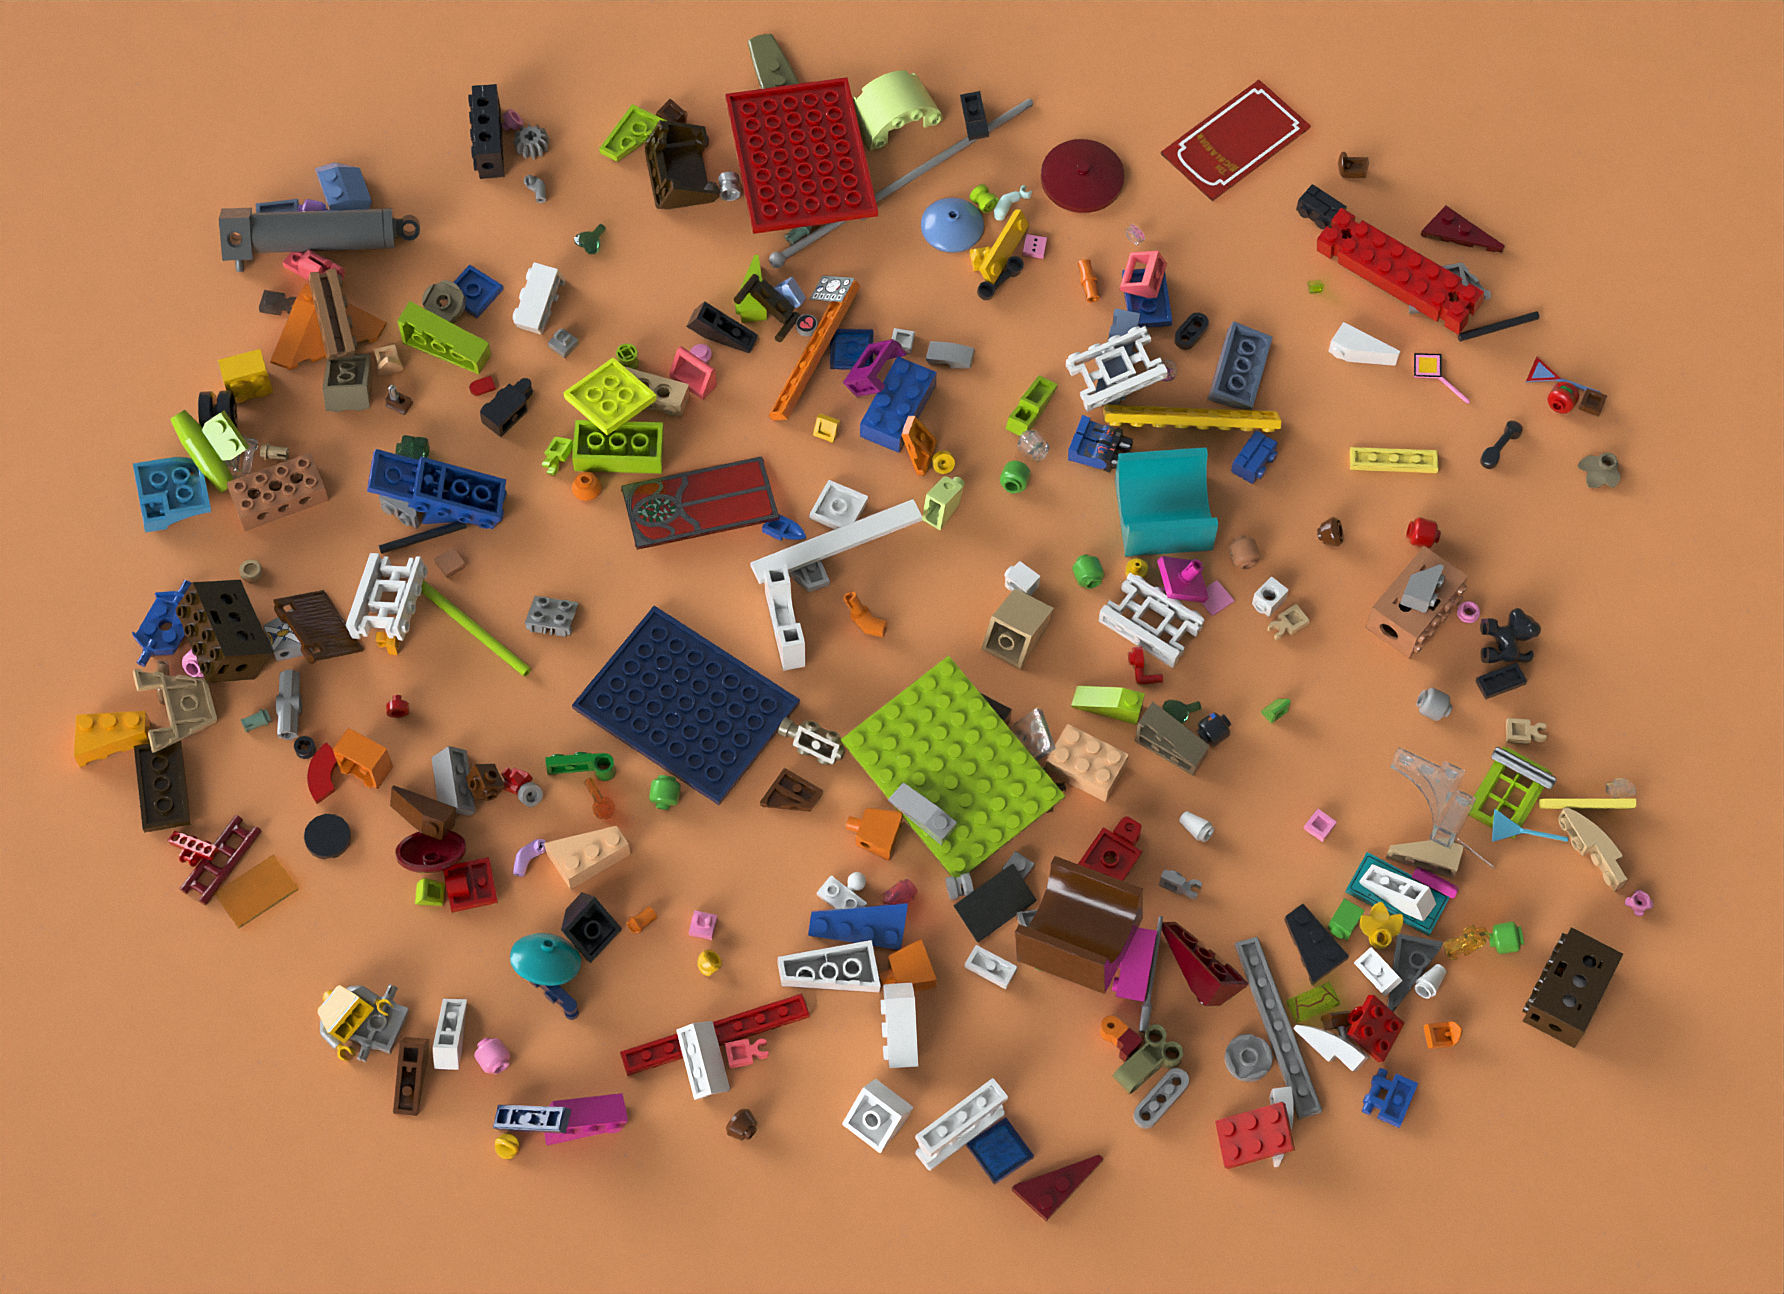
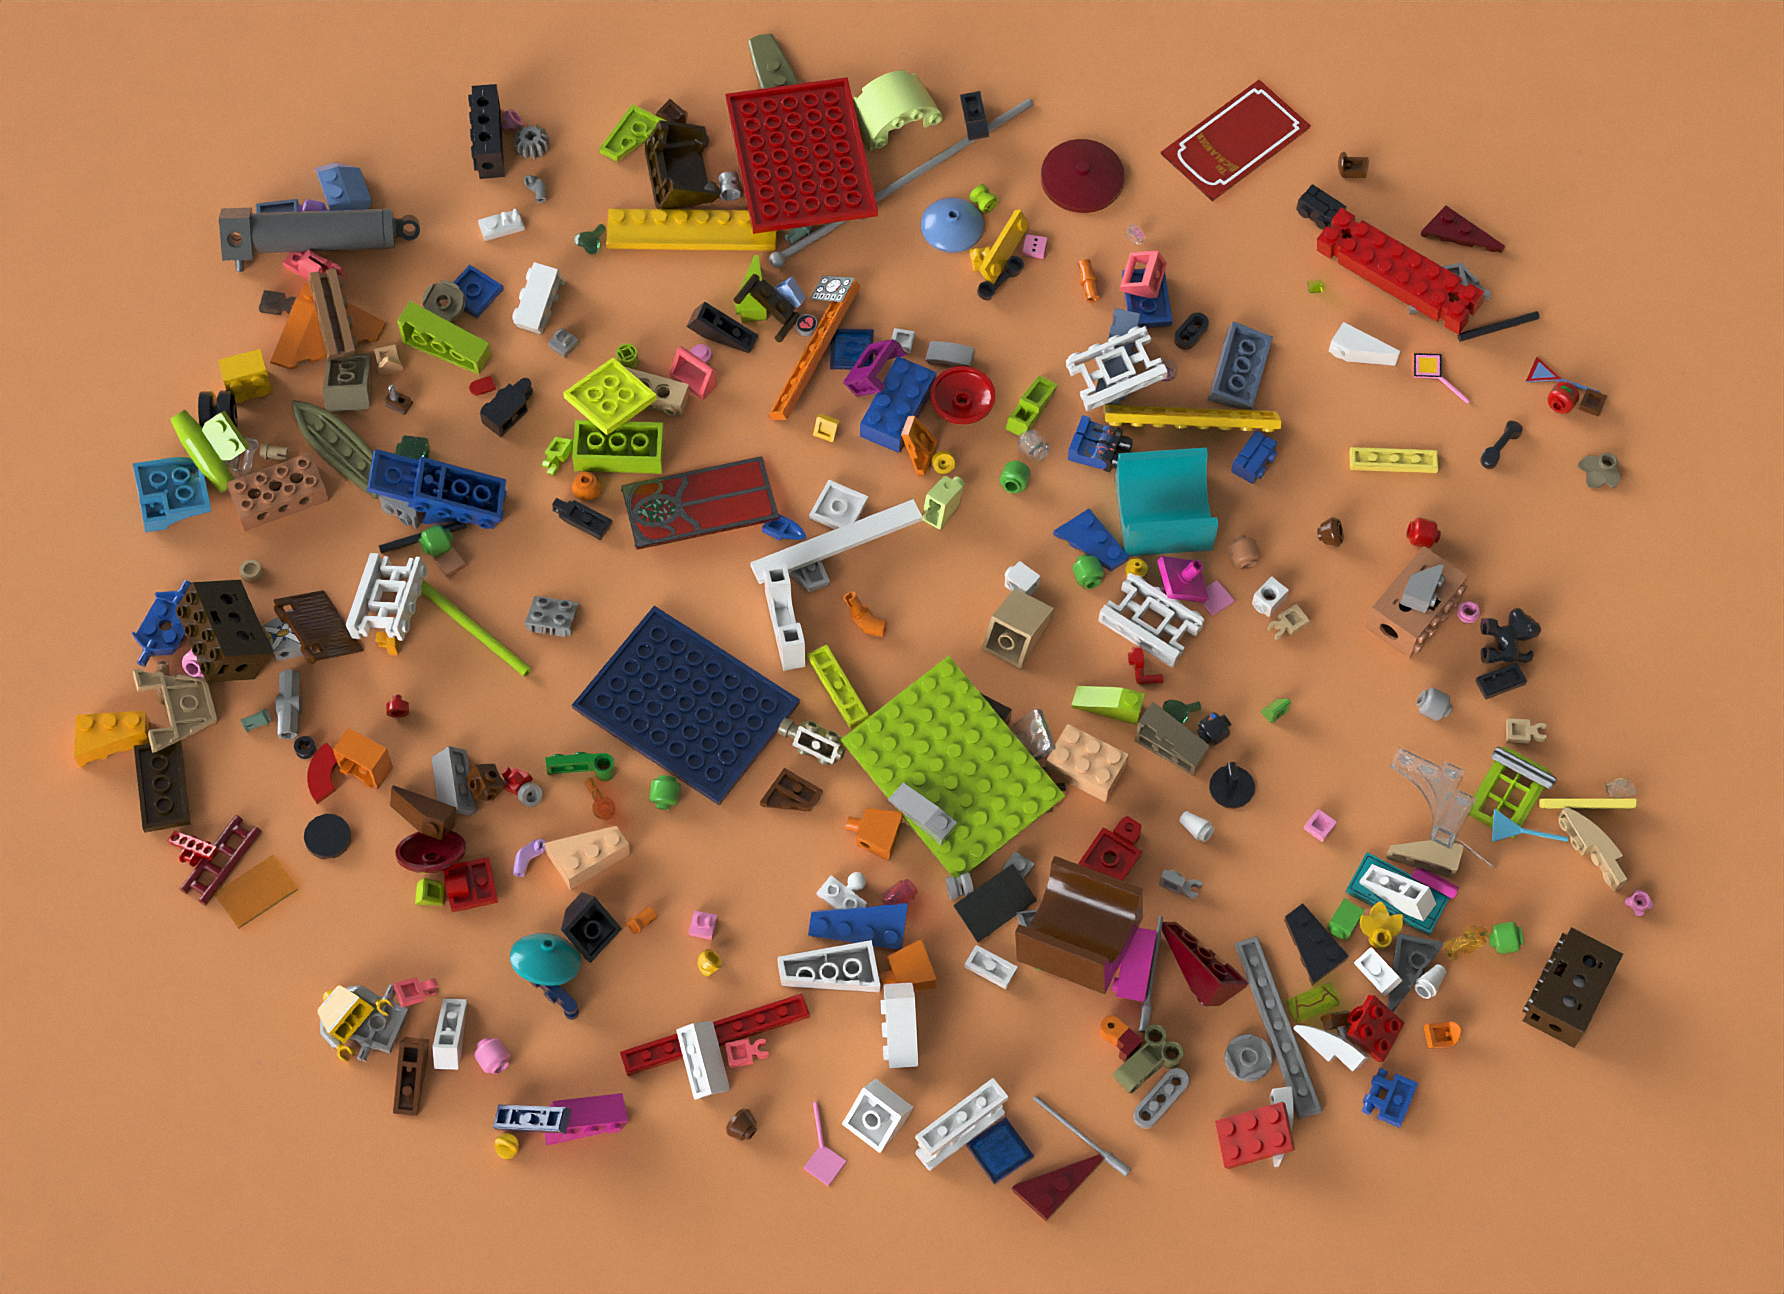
(335, 442): none -> olive piece
(413, 992): none -> coral plate
(436, 540): none -> bright green head
(501, 225): none -> white plate
(582, 517): none -> black hinge
(685, 230): none -> yellow plate
(824, 1162): none -> bright pink piece
(838, 686): none -> neon yellow plate
(966, 386): none -> red dish
(1006, 201): light aqua arm -> none
(1093, 539): none -> blue wing
(1108, 1157): none -> light grey piece
(1231, 786): none -> black shield

